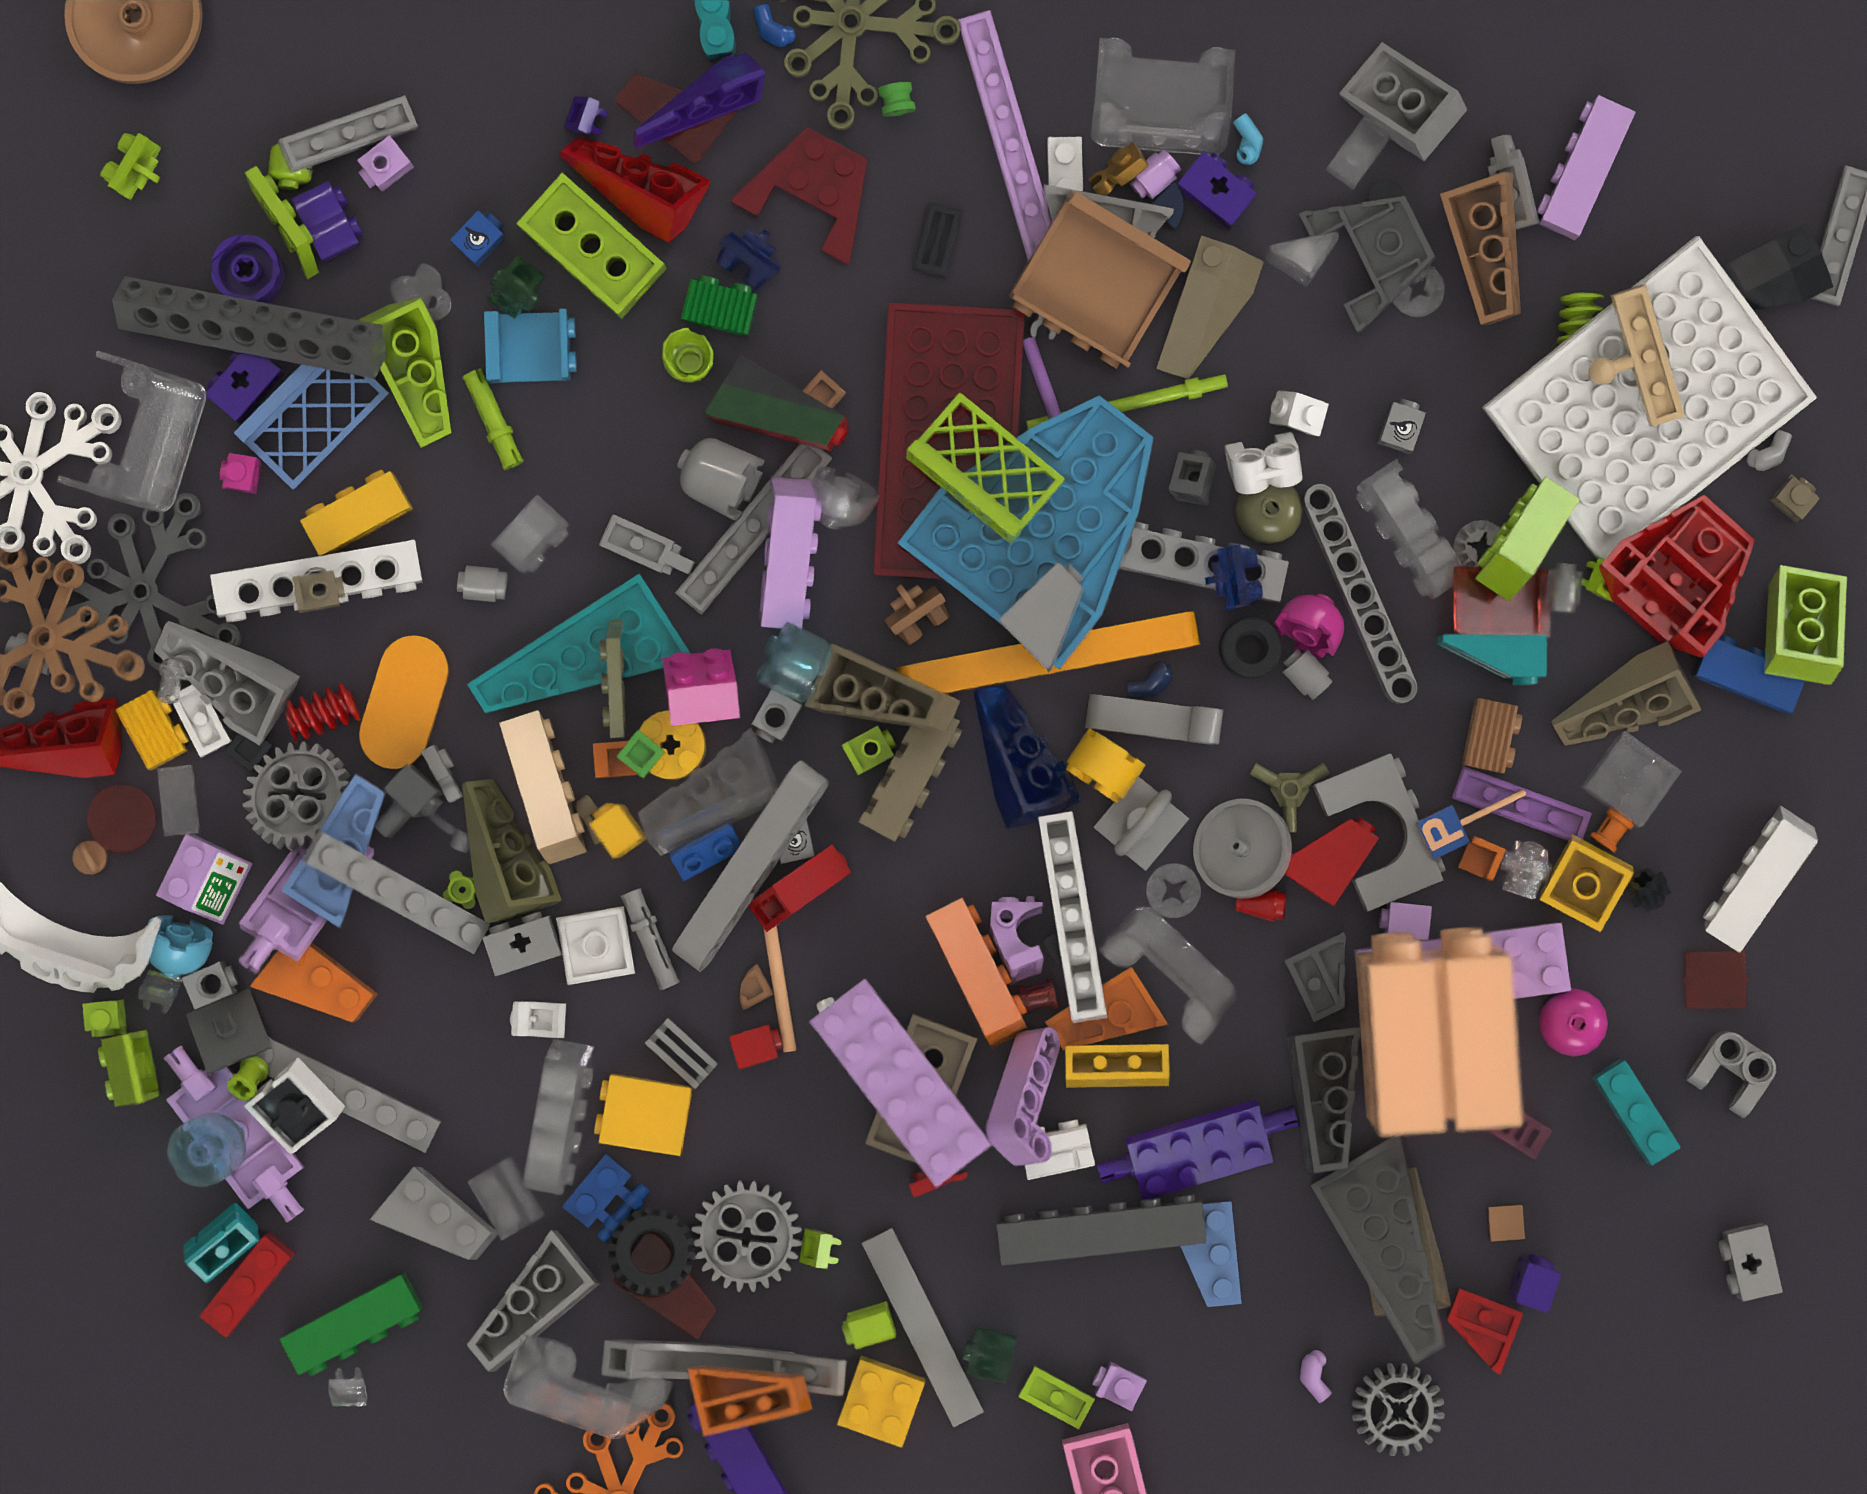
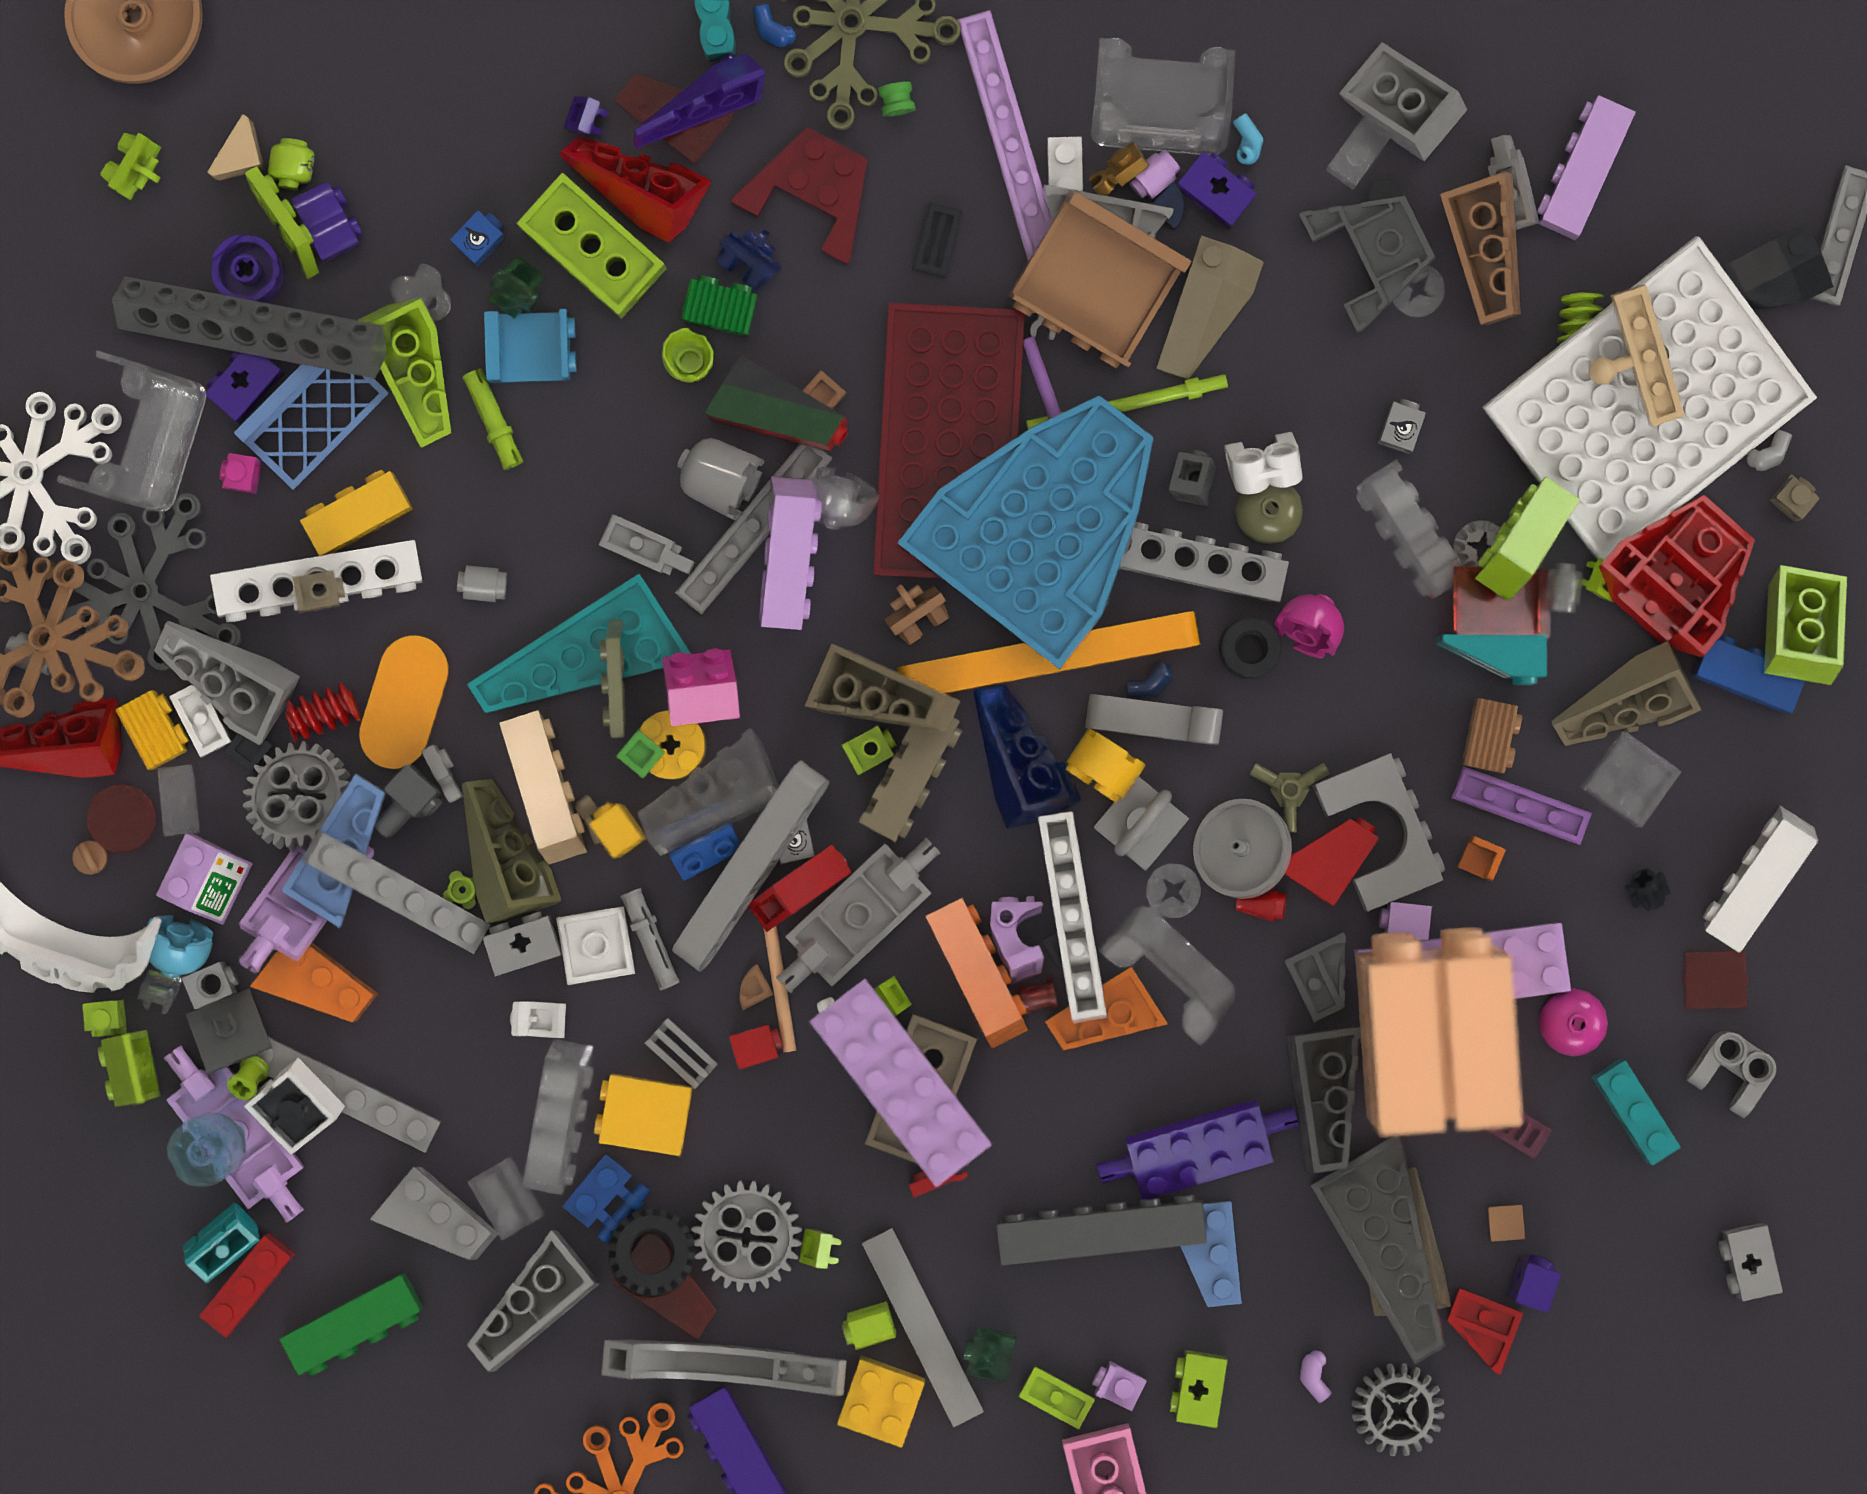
(172, 672): clear pin -> none
(238, 153): none -> tan slope
(347, 134): light grey tile -> none
(348, 1391): clear tile -> none
(384, 164): lavender brick -> none
(459, 840): clear hand -> none
(531, 535): clear brick -> none
(543, 1384): clear windscreen -> none
(607, 763): orange panel -> none
(745, 1397): orange wedge -> none
(787, 705): light grey brick -> none
(794, 662): clear light blue brick -> none
(858, 915): none -> light grey plate
(893, 996): none -> lime tile
(968, 492): lime fence -> none
(1020, 1097): lavender beam -> none
(1045, 613): light grey slope -> none
(1069, 1151): white brick -> none
(1117, 1065): yellow brick -> none
(1206, 1407): none -> lime brick
(1231, 579): clear blue hips -> none
(1298, 412): white bracket -> none
(1301, 257): clear slope -> none
(1306, 673): light grey brick -> none
(1359, 576): light grey beam -> none
(1445, 831): piece -> none
(1525, 868): clear brick -> none
(1586, 883): yellow brick -> none
(1611, 830): orange bush -> none

